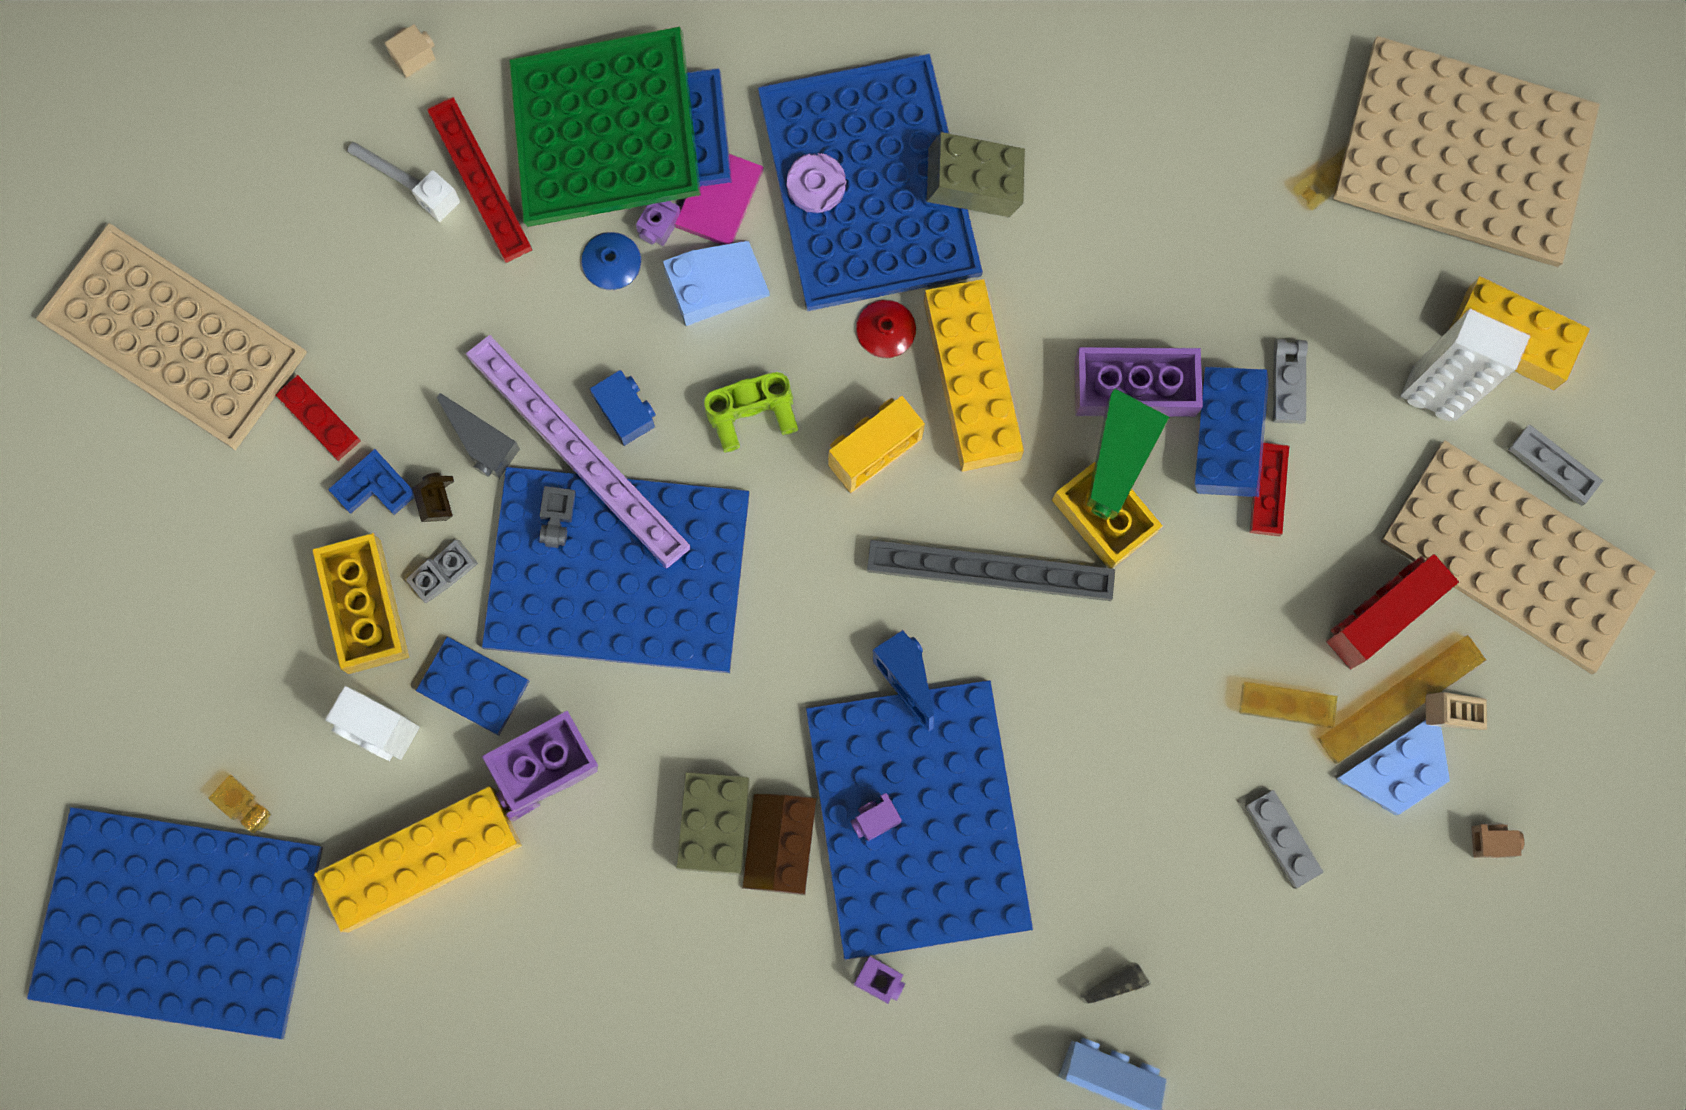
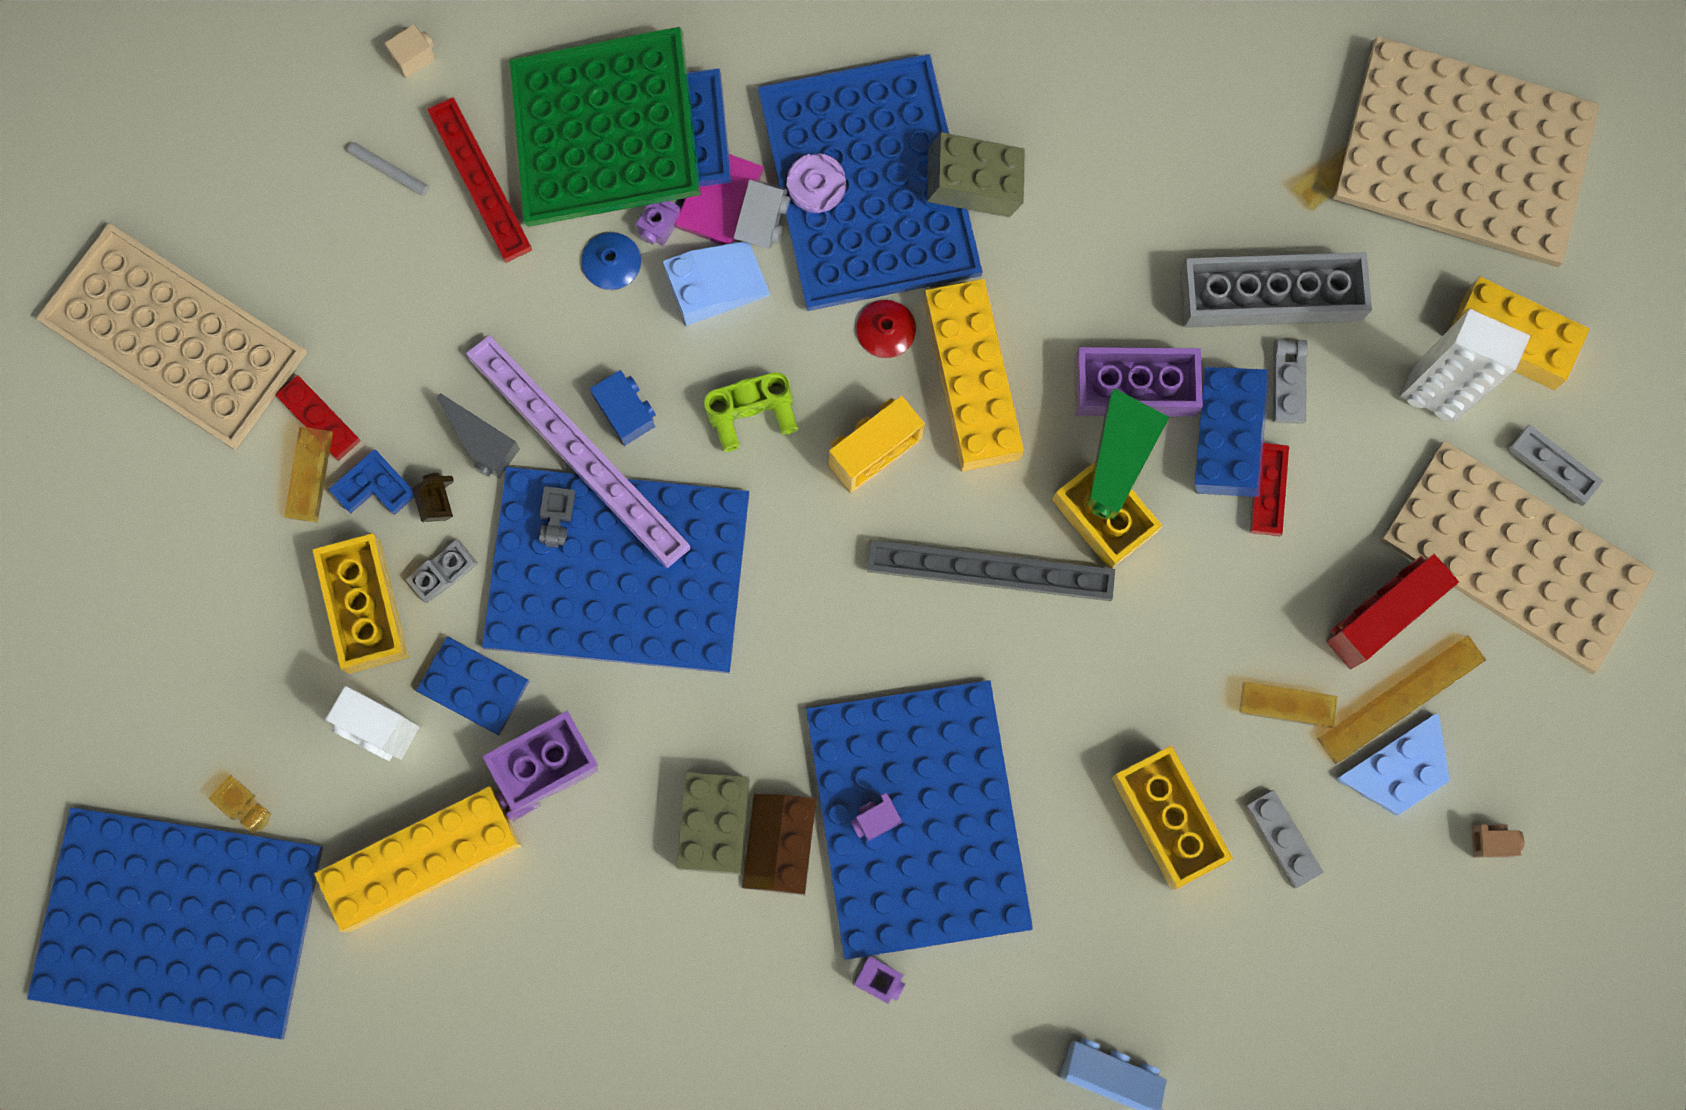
(308, 474): none -> clear yellow plate
(436, 196): white brick -> none
(762, 213): none -> light grey brick
(903, 667): blue slope -> none
(1123, 981): clear smoke slope -> none
(1172, 818): none -> yellow brick
(1275, 289): none -> light grey brick
(1455, 711): tan slope -> none

